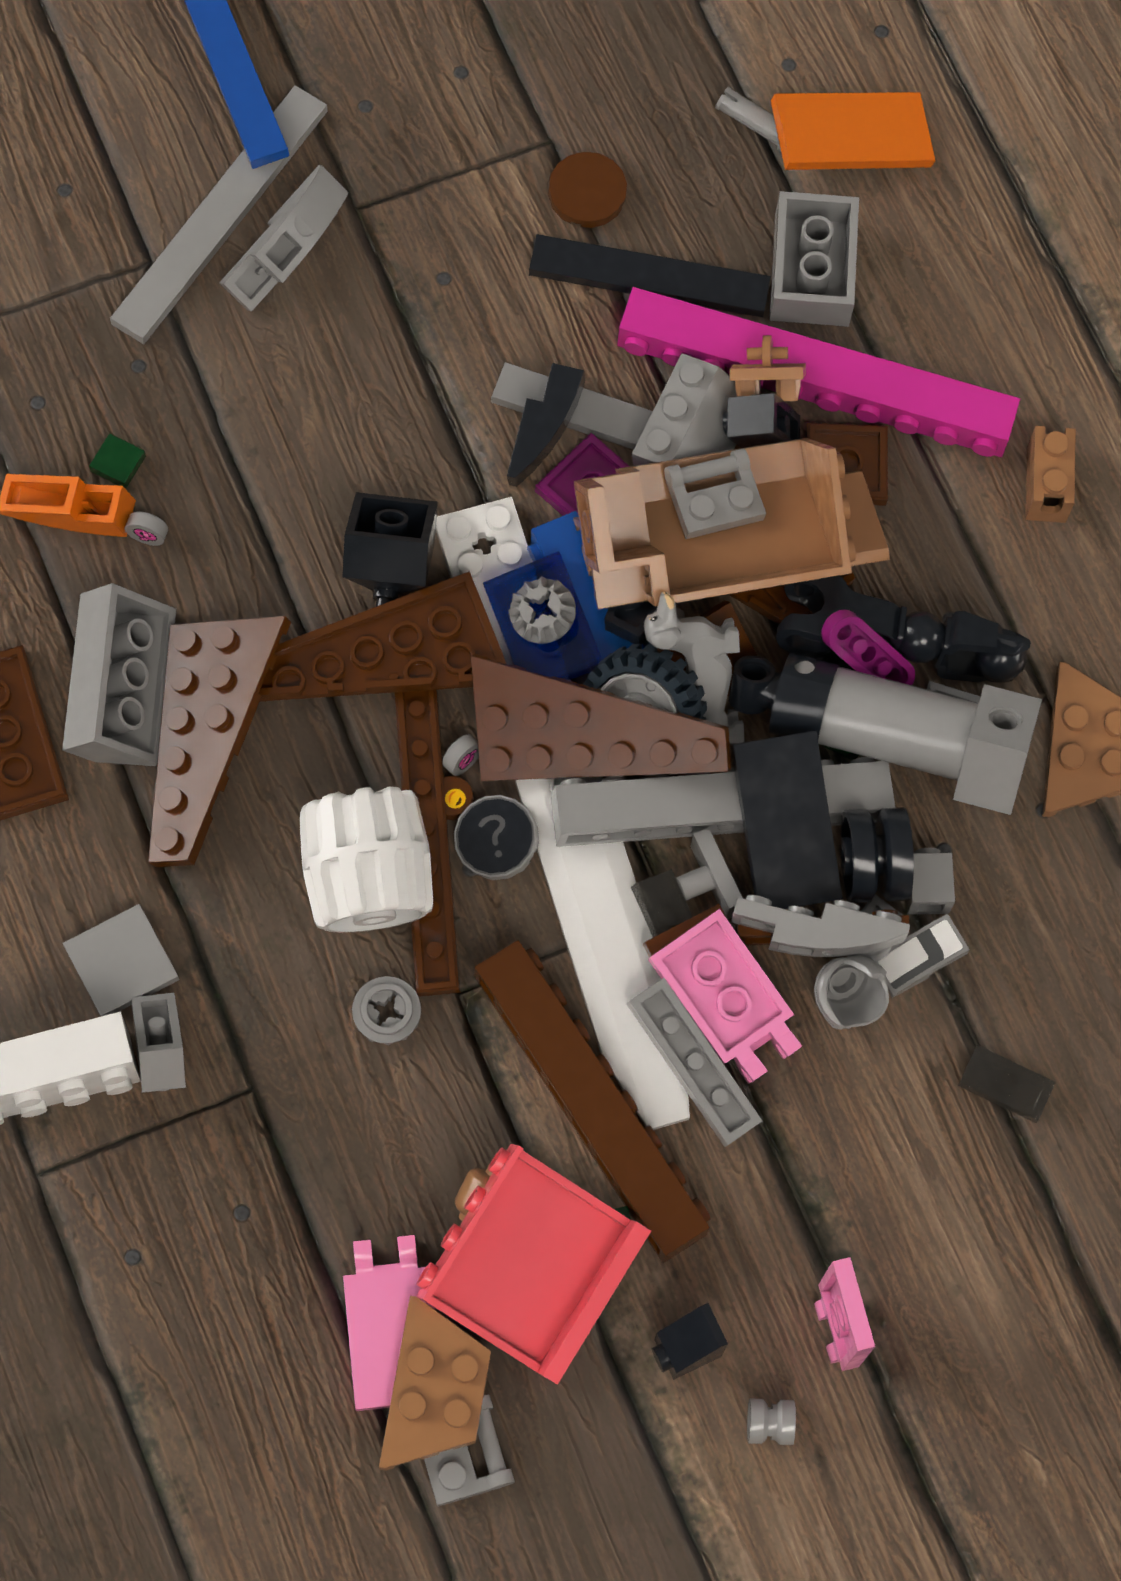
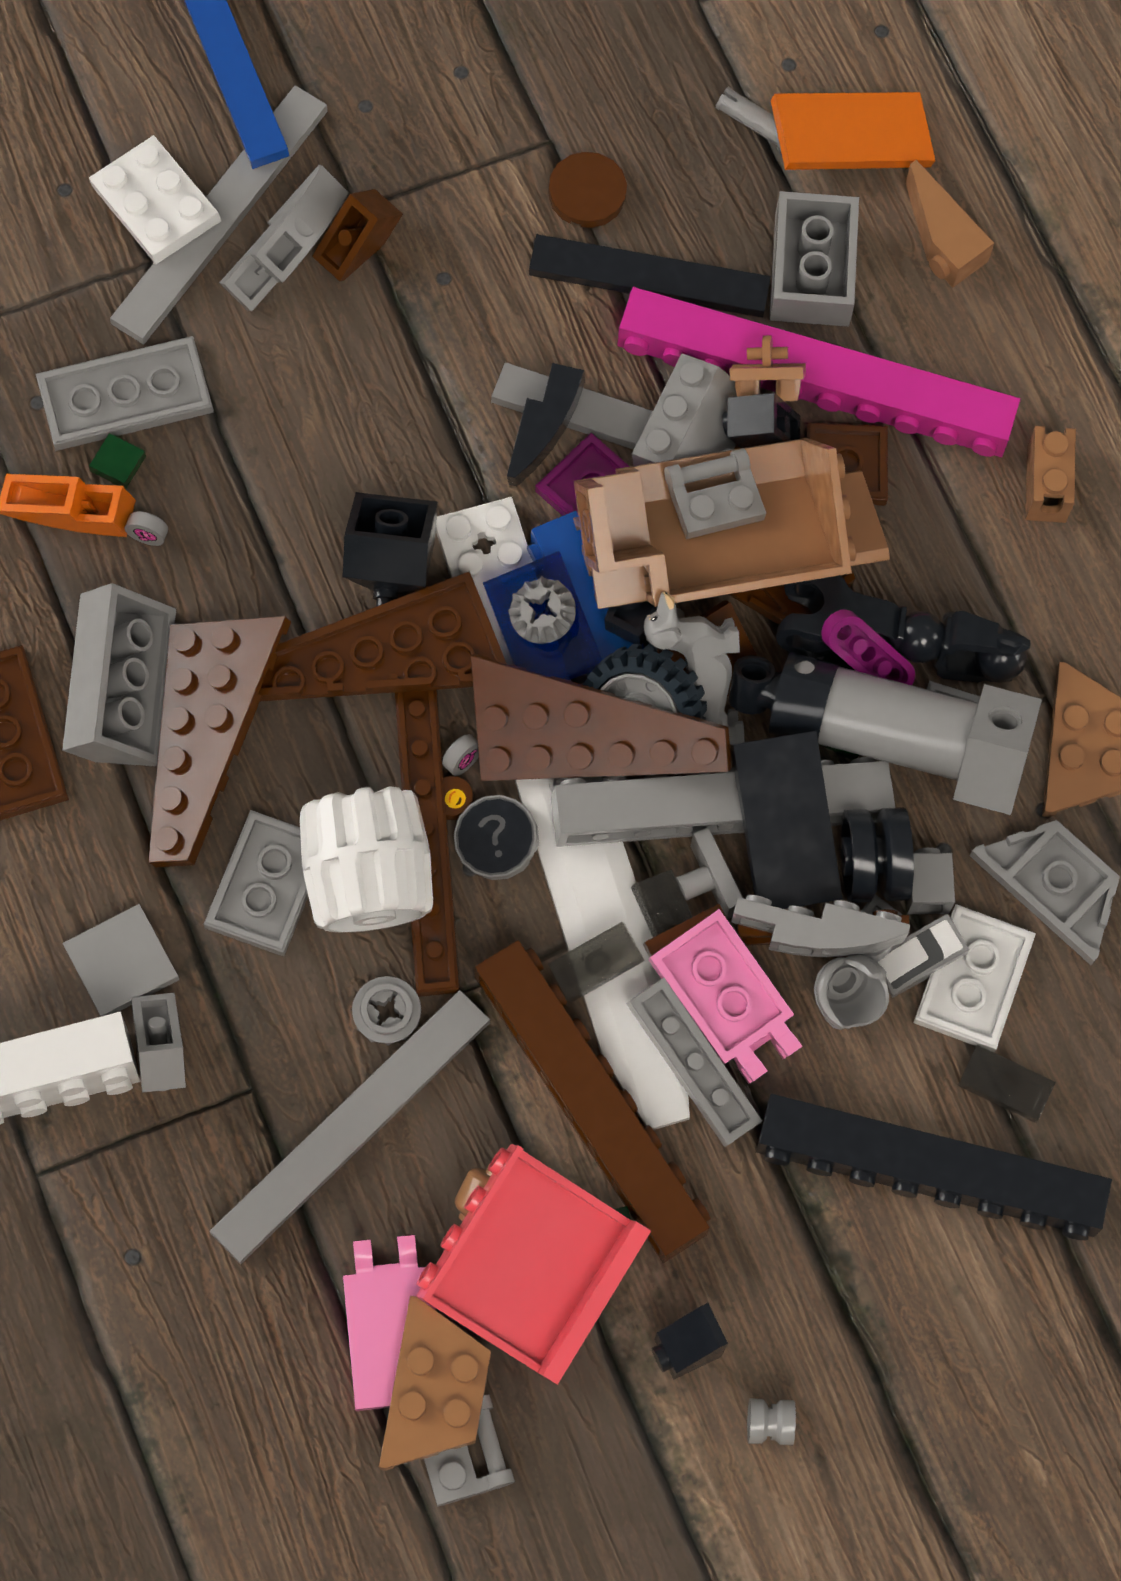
(124, 393): none -> light grey tile
(155, 199): none -> white plate
(261, 886): none -> light grey tile
(349, 1127): none -> light grey tile
(356, 233): none -> reddish brown slope
(596, 962): none -> clear smoke plate
(846, 1315): bright pink tile -> none
(933, 1166): none -> black brick
(948, 234): none -> medium nougat slope
(977, 990): none -> white tile
(1056, 882): none -> light grey wing

